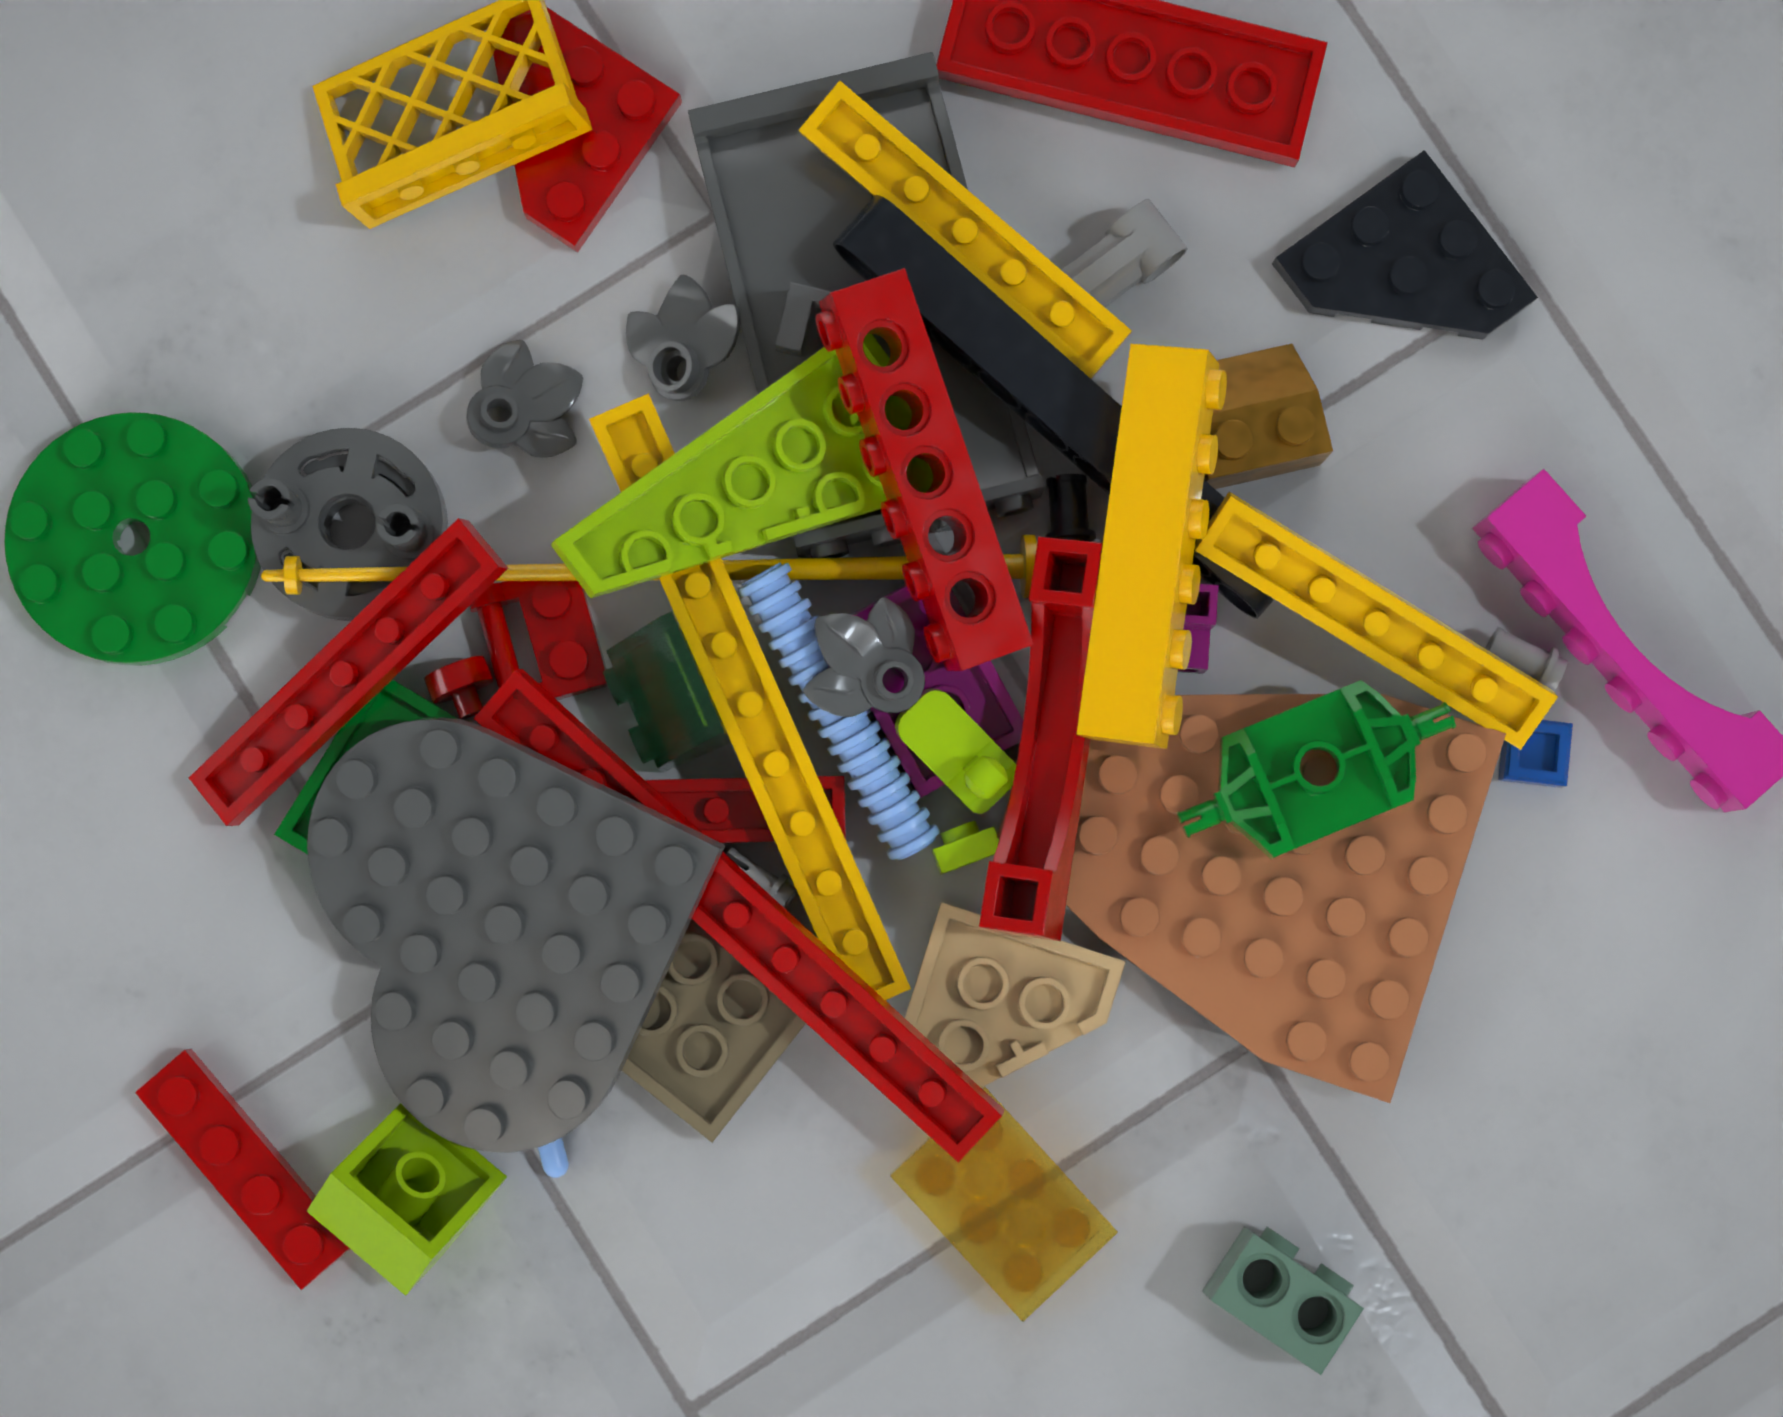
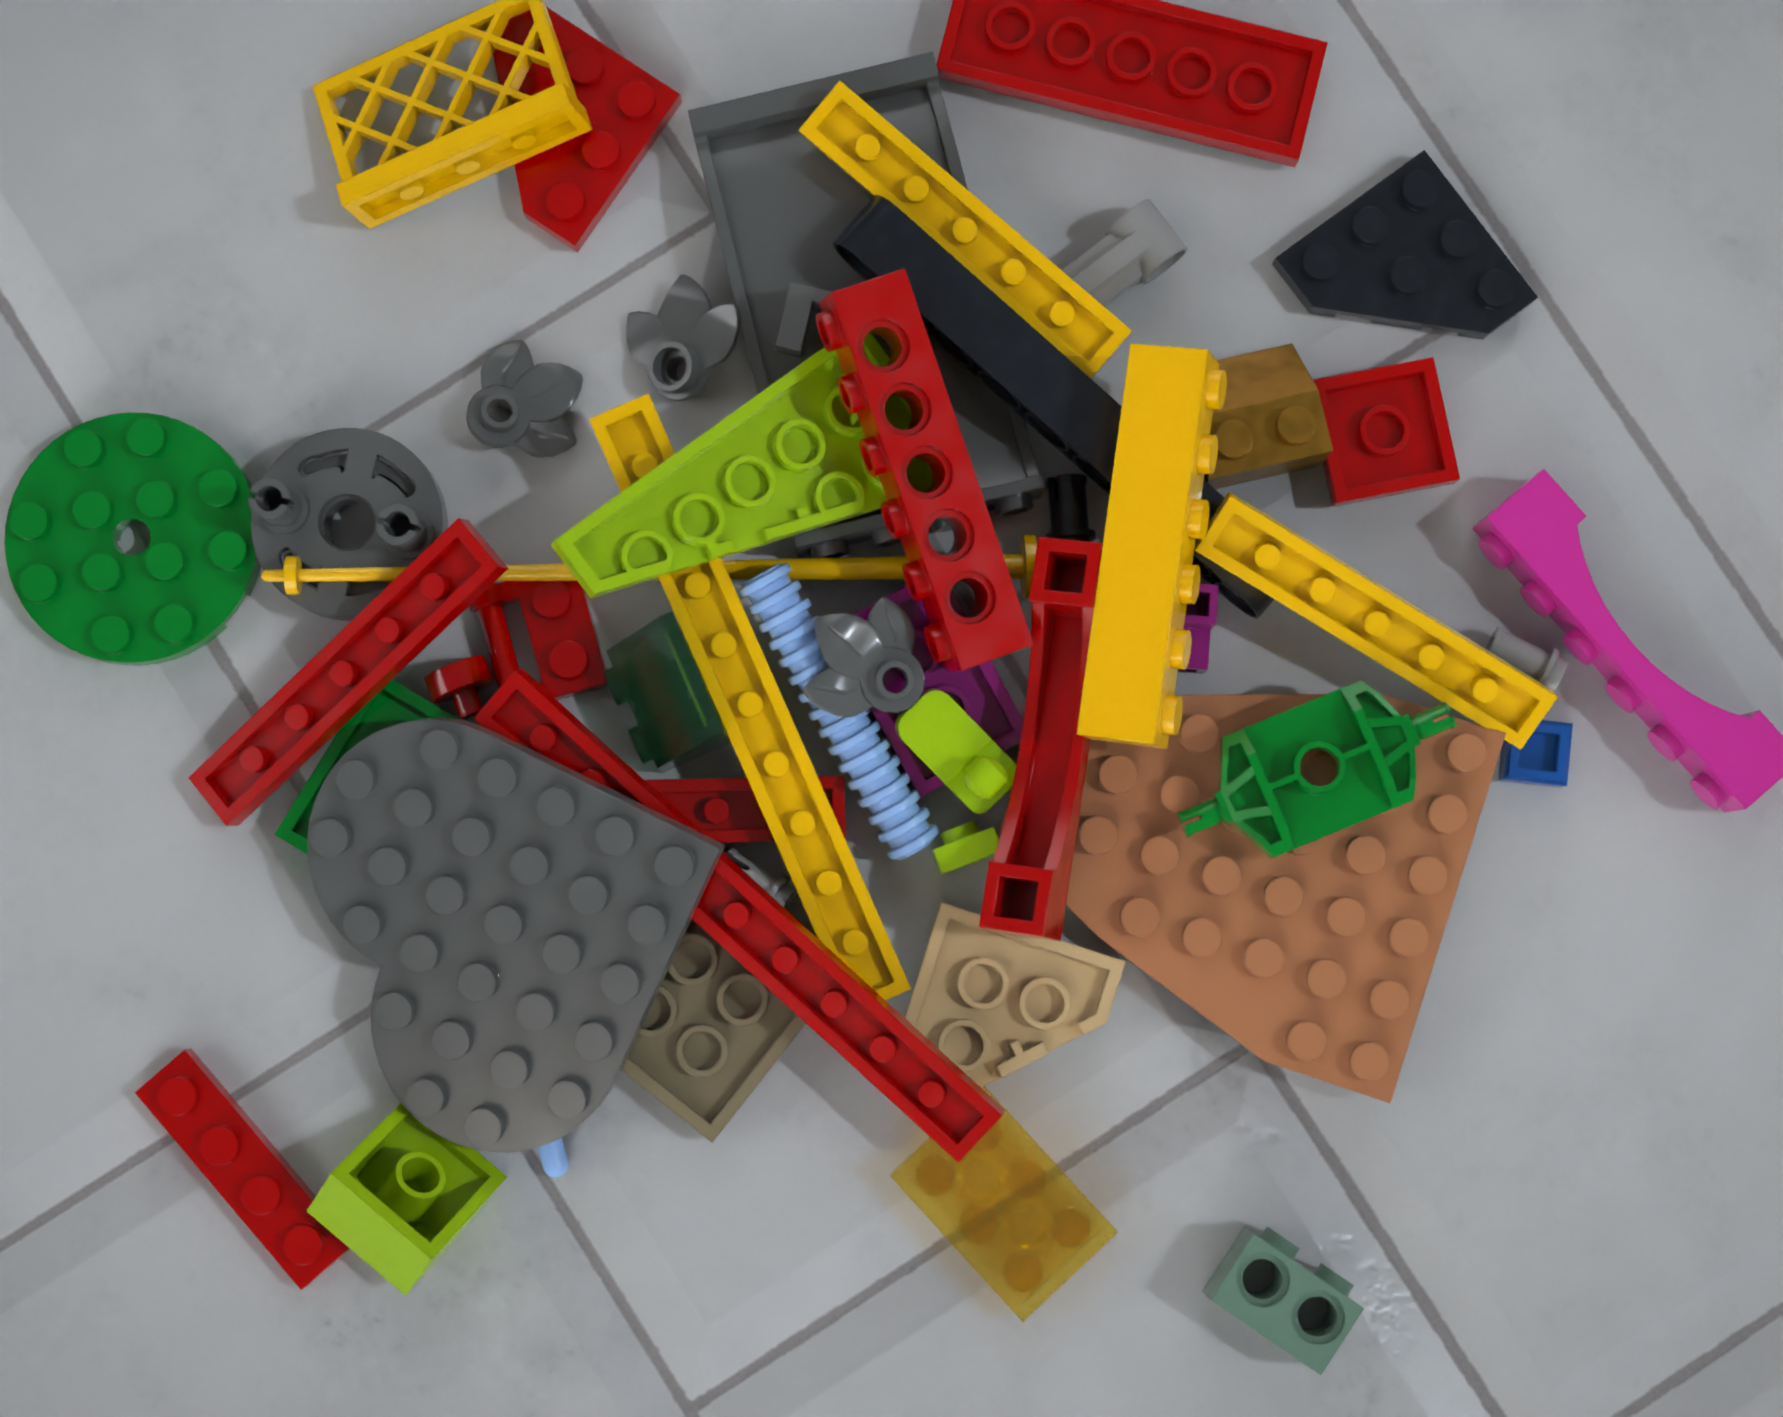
(1386, 432): none -> red plate

